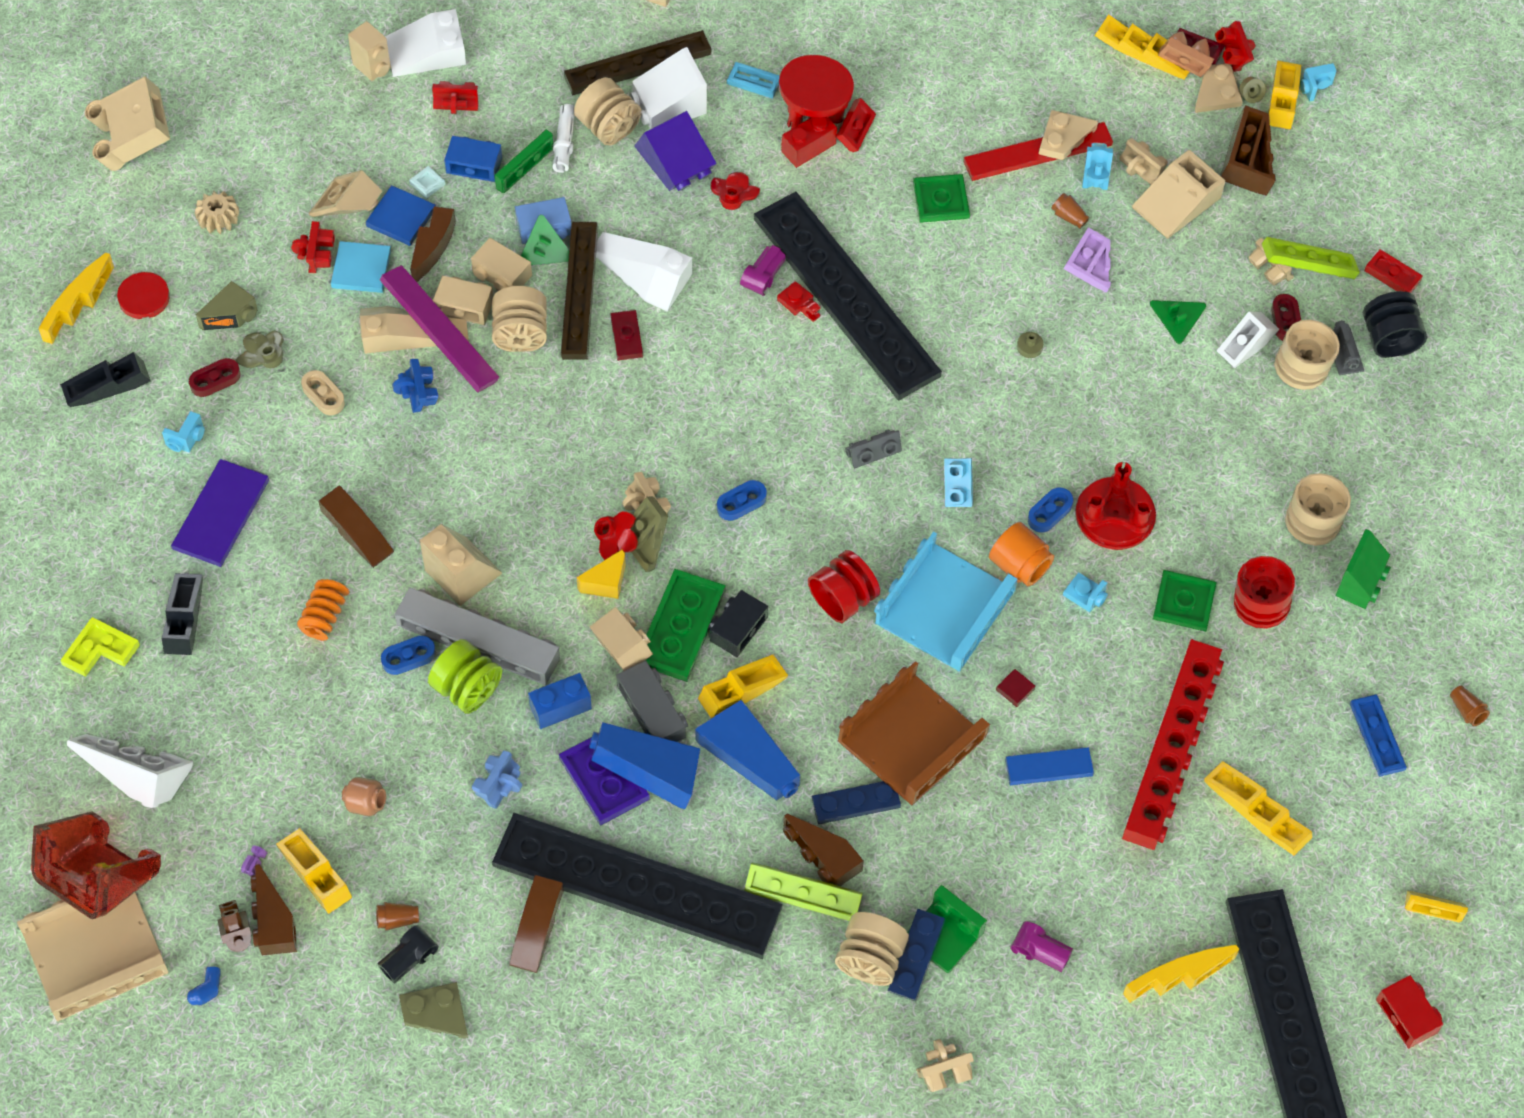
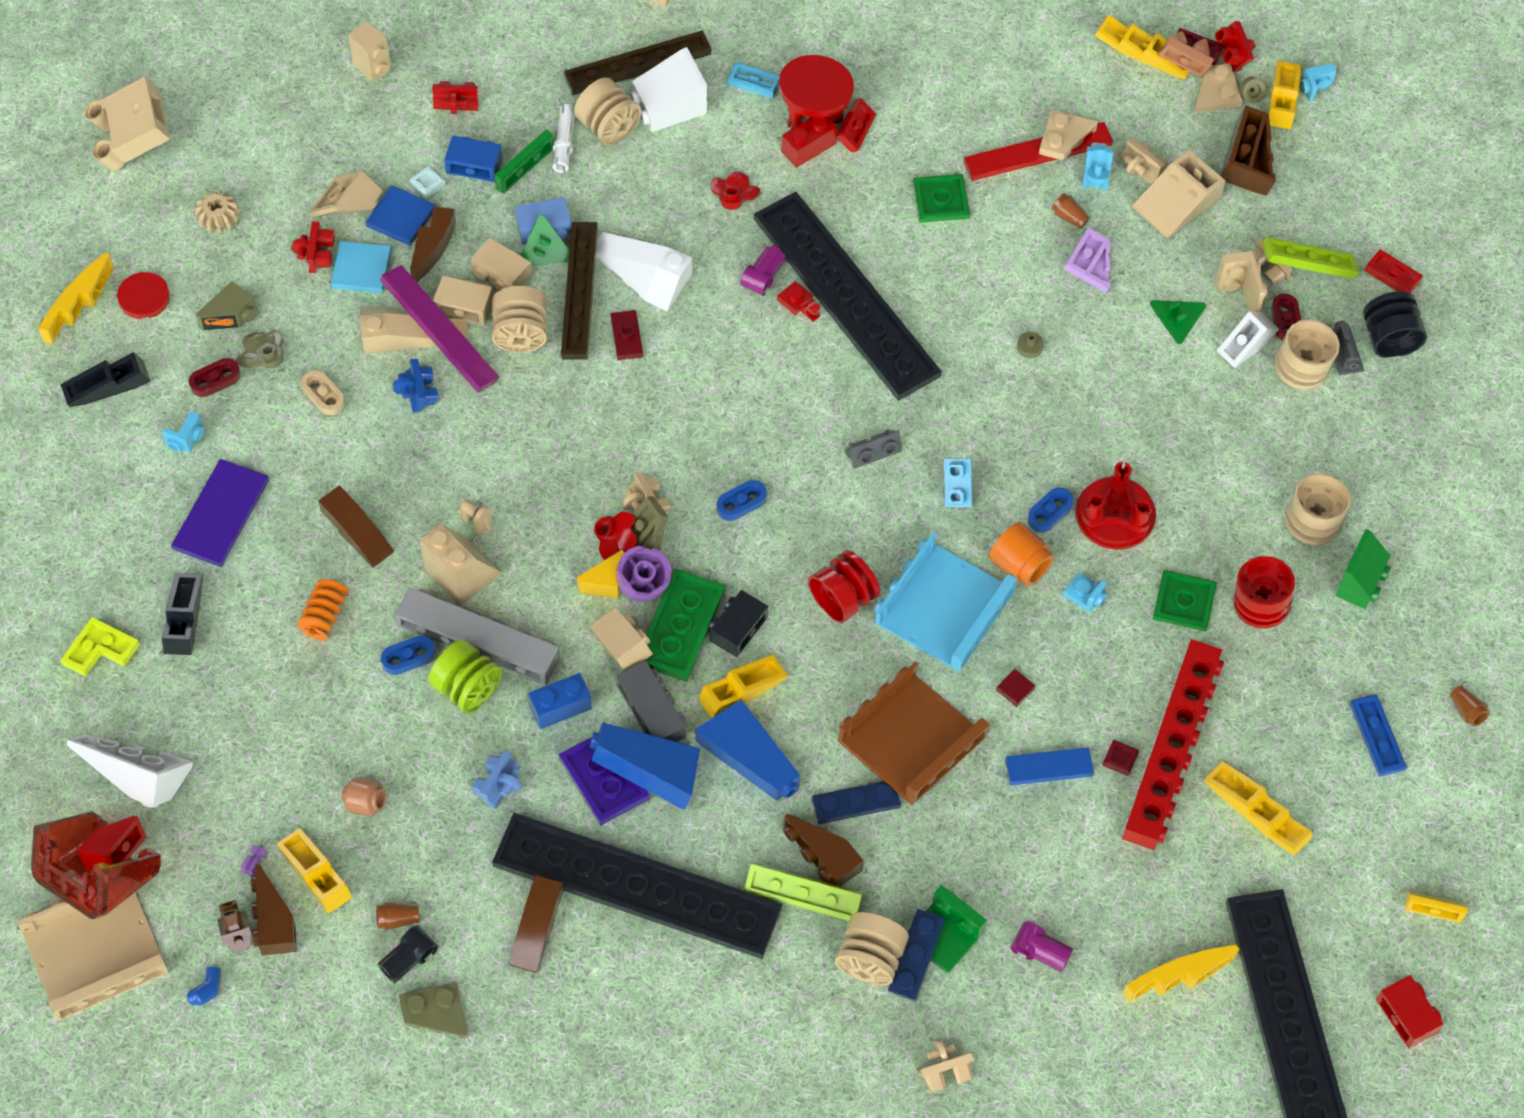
(112, 843): none -> red slope
(427, 44): white slope -> none
(481, 516): none -> tan piece
(643, 574): none -> medium lavender cylinder
(676, 152): dark purple slope -> none
(1120, 757): none -> dark red tile
(1243, 272): none -> tan bracket

